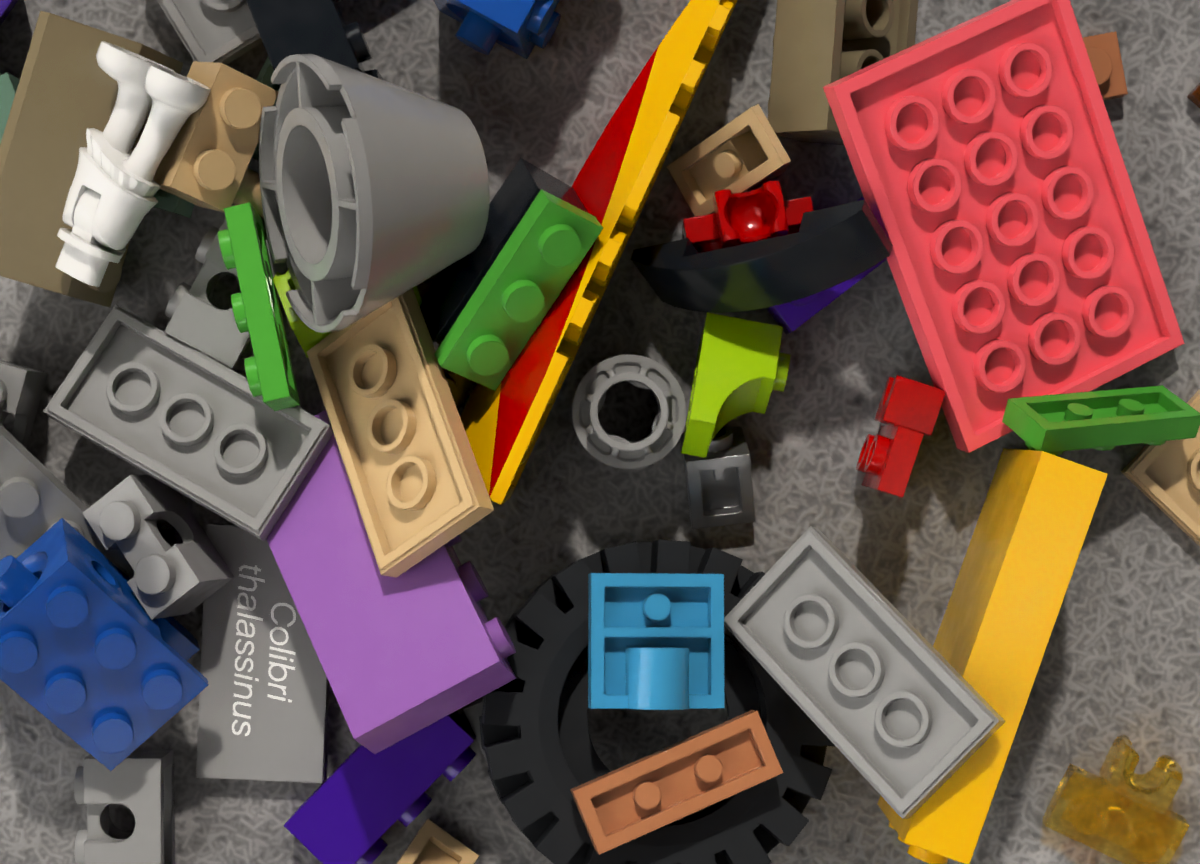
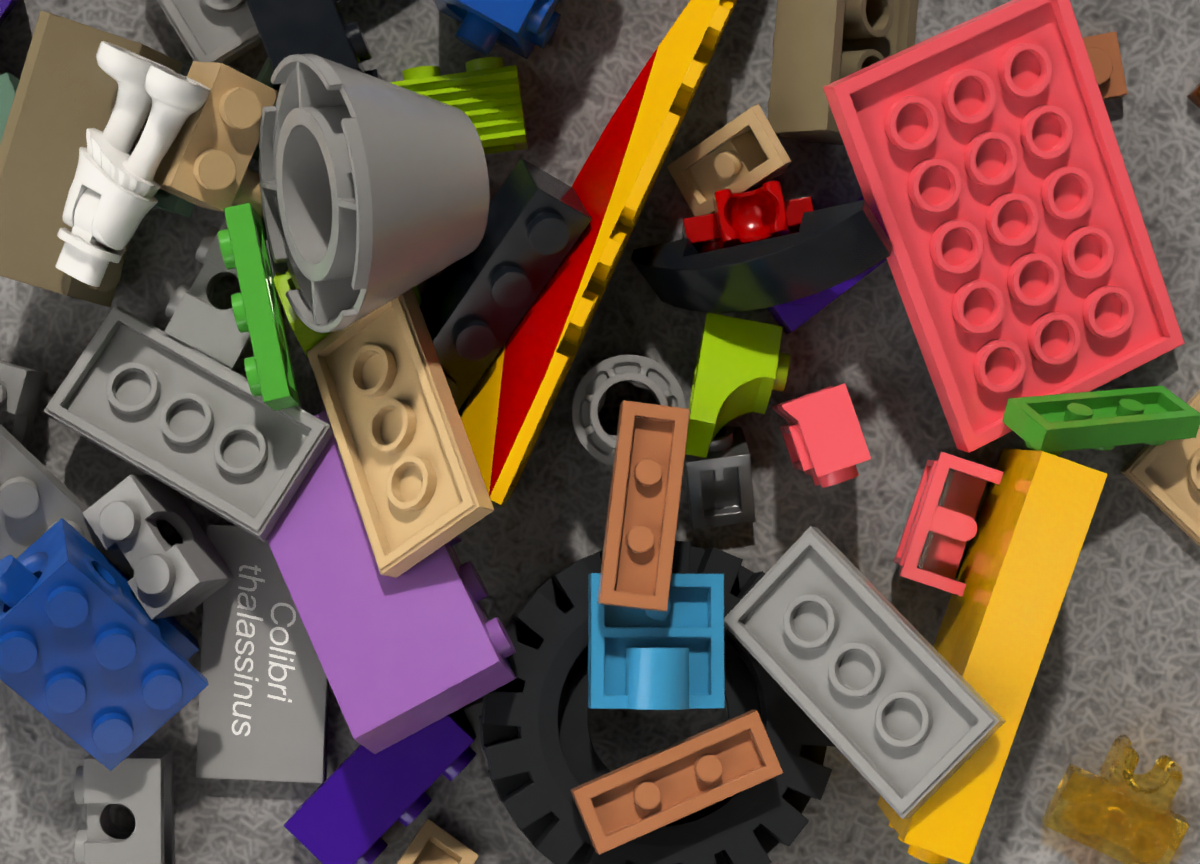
(484, 93): none -> lime brick
(518, 290): bright green plate -> none
(643, 506): none -> nougat plate
(824, 435): none -> coral window
(909, 414): red plate -> none
(943, 521): none -> coral window

